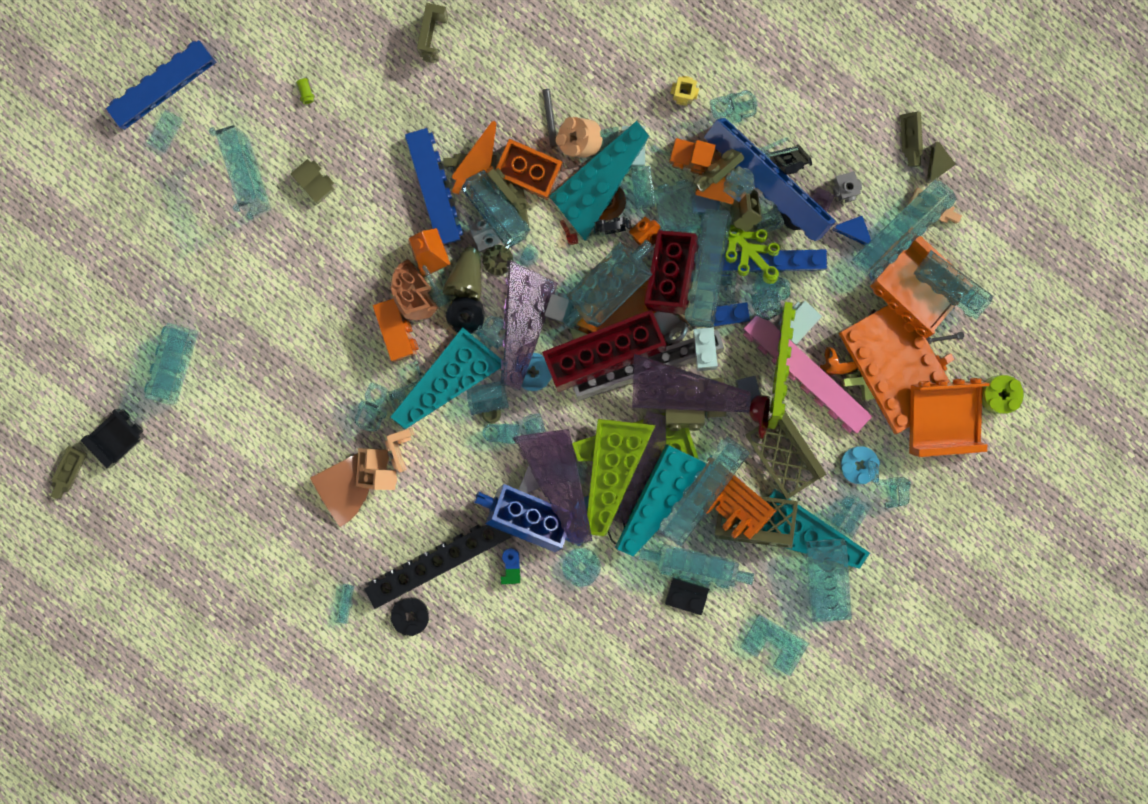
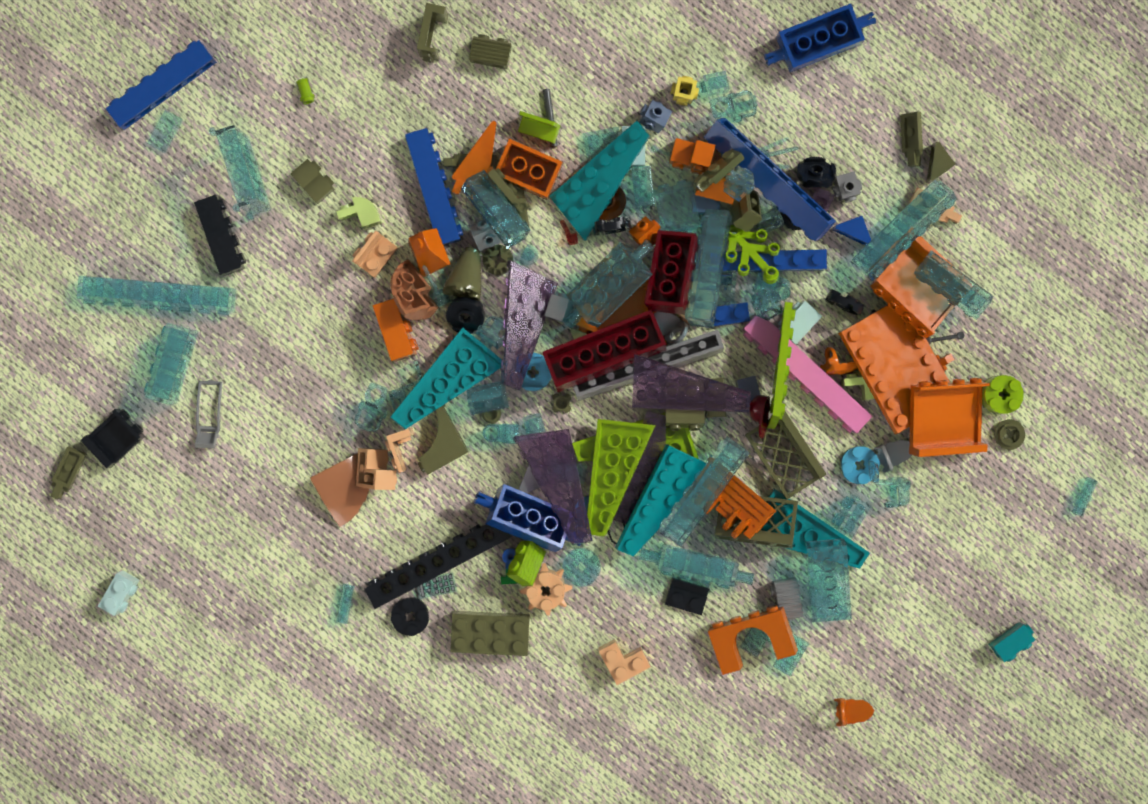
(118, 593): none -> light aqua brick
(156, 294): none -> clear light blue brick
(203, 439): none -> light grey piece
(219, 235): none -> black brick
(364, 209): none -> yellowish green brick
(374, 253): none -> light nougat bracket
(437, 586): none -> tile
(446, 446): none -> olive arch
(490, 52): none -> olive brick
(490, 633): none -> olive brick
(526, 563): none -> lime brick
(538, 127): none -> lime panel
(557, 399): none -> olive plate
(557, 590): none -> light nougat brick
(579, 137): light nougat brick -> none
(623, 666): none -> light nougat brick
(654, 116): none -> sand blue brick
(705, 349): light aqua brick -> none
(714, 84): none -> clear light blue brick
(772, 622): none -> orange arch
(788, 595): none -> light grey brick
(793, 161): black plate -> none
(809, 178): none -> black plate
(820, 38): none -> blue brick
(848, 303): none -> black plate
(853, 711): none -> orange piece
(893, 454): none -> light grey piece
(1012, 642): none -> teal brick
(1018, 436): none -> olive gear
(1084, 496): none -> clear light blue pin

